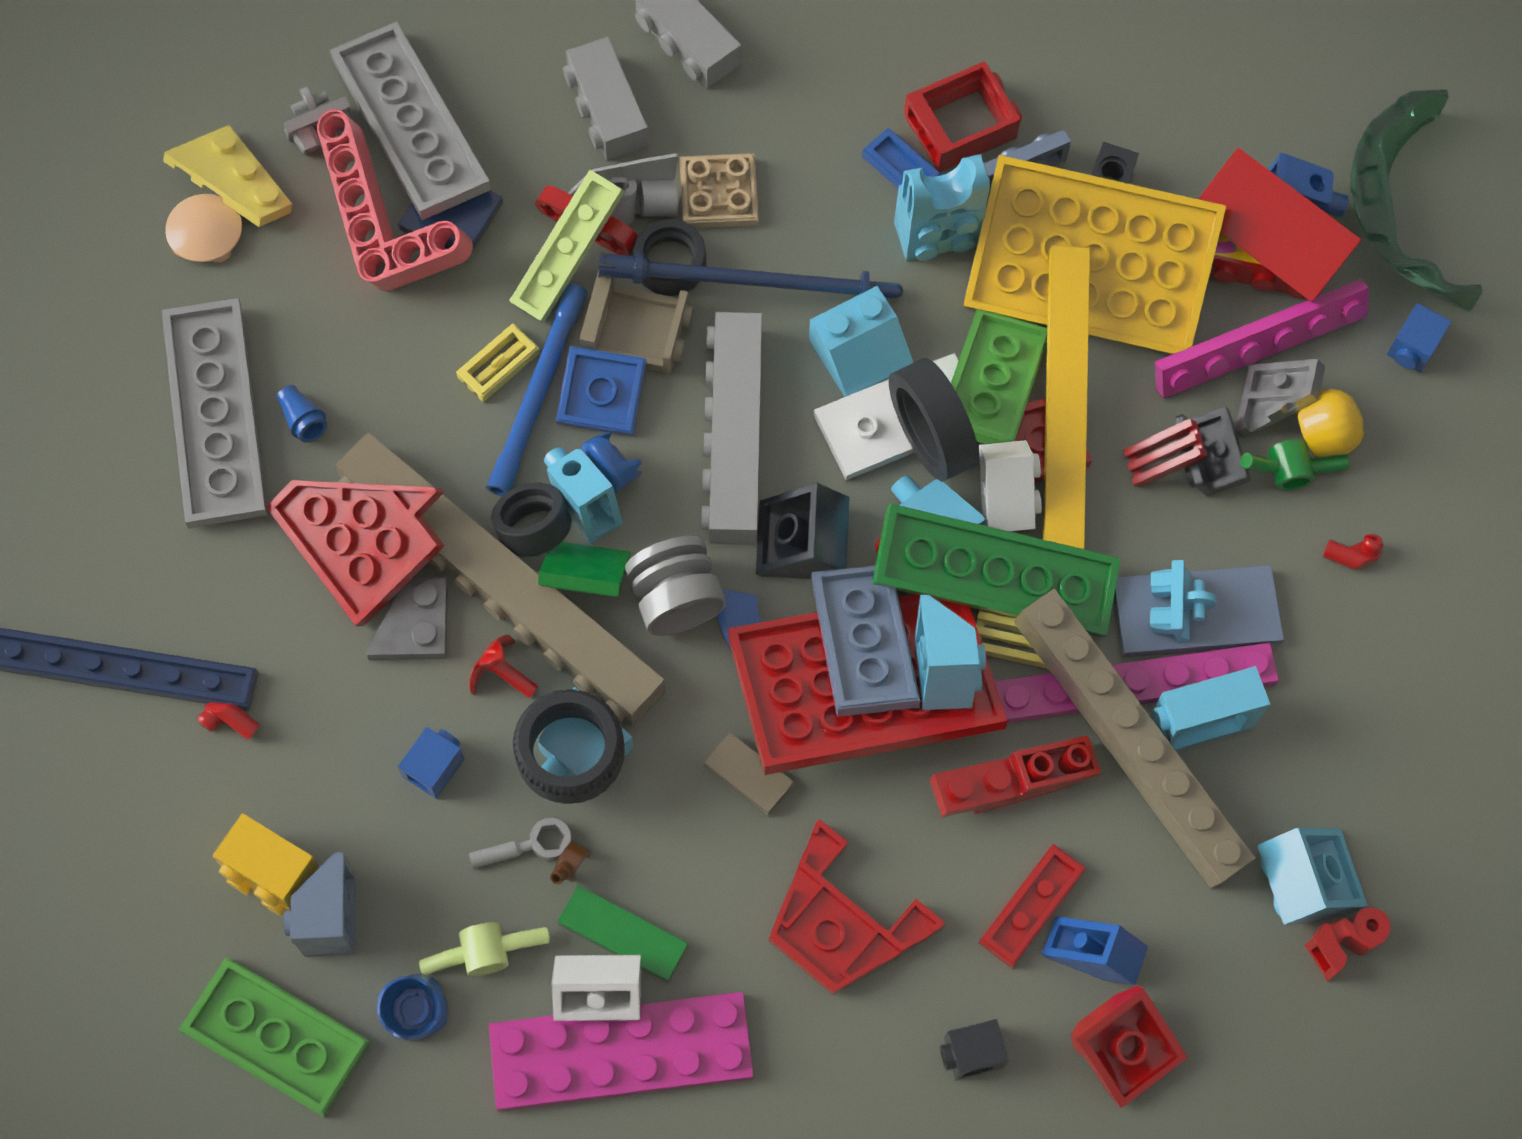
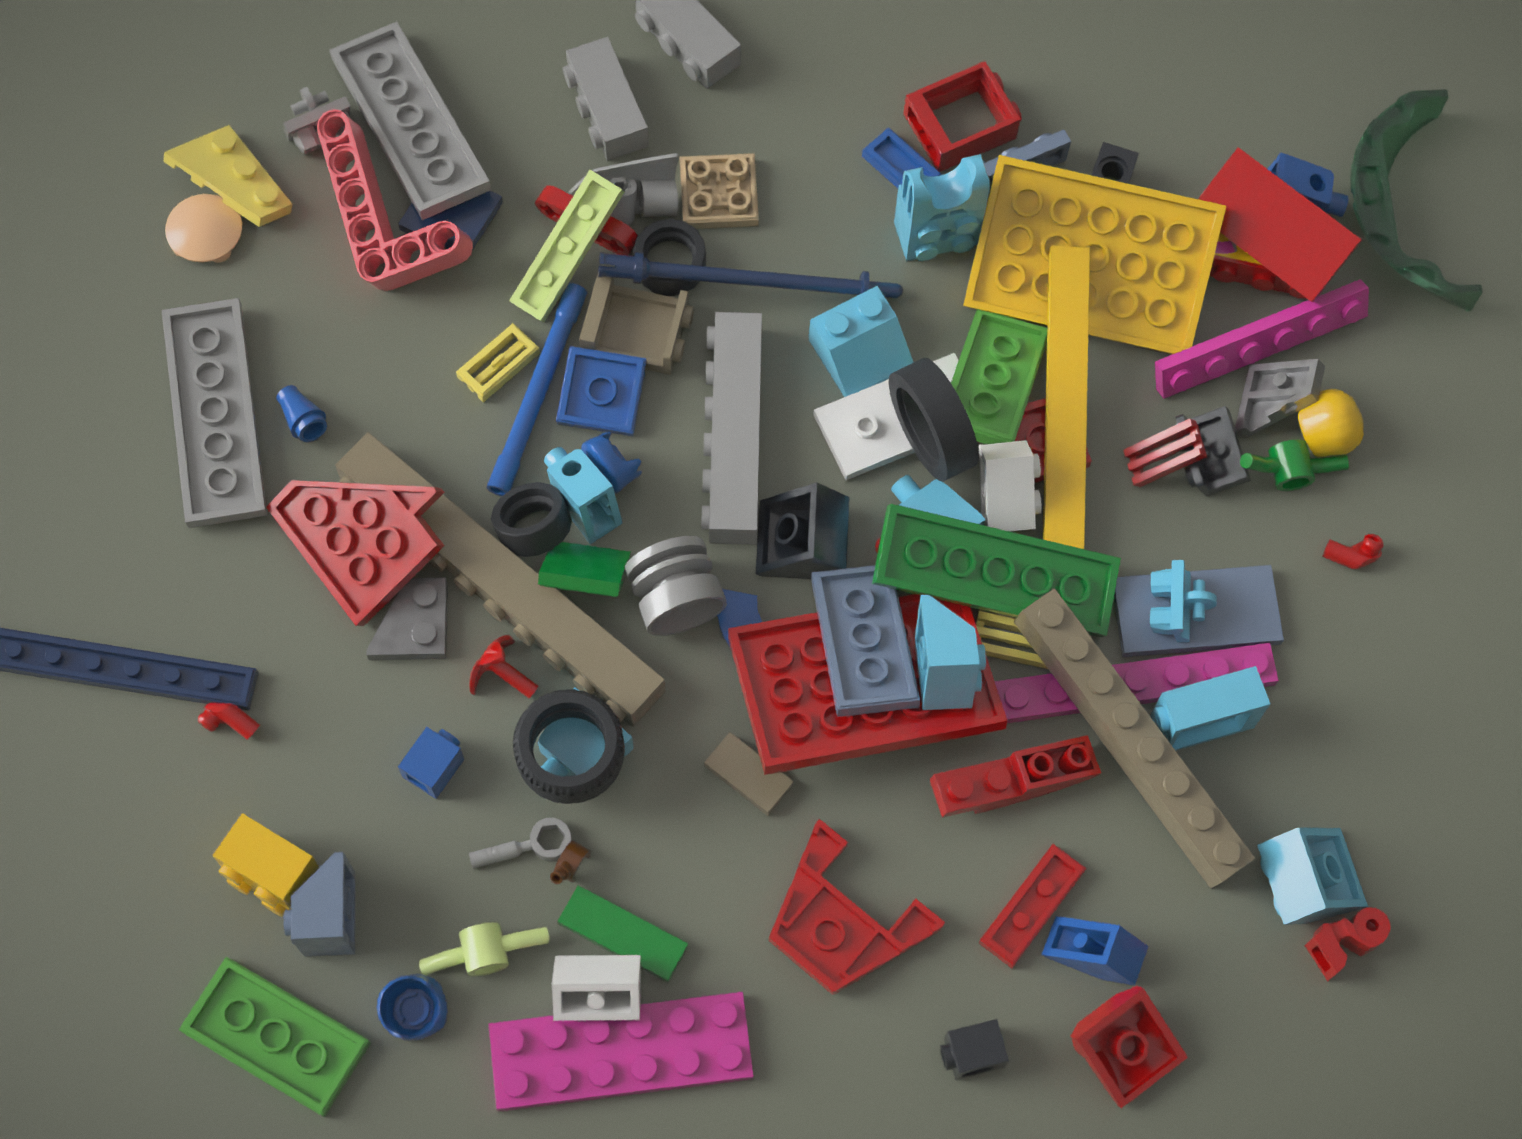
(1418, 338): blue brick -> none

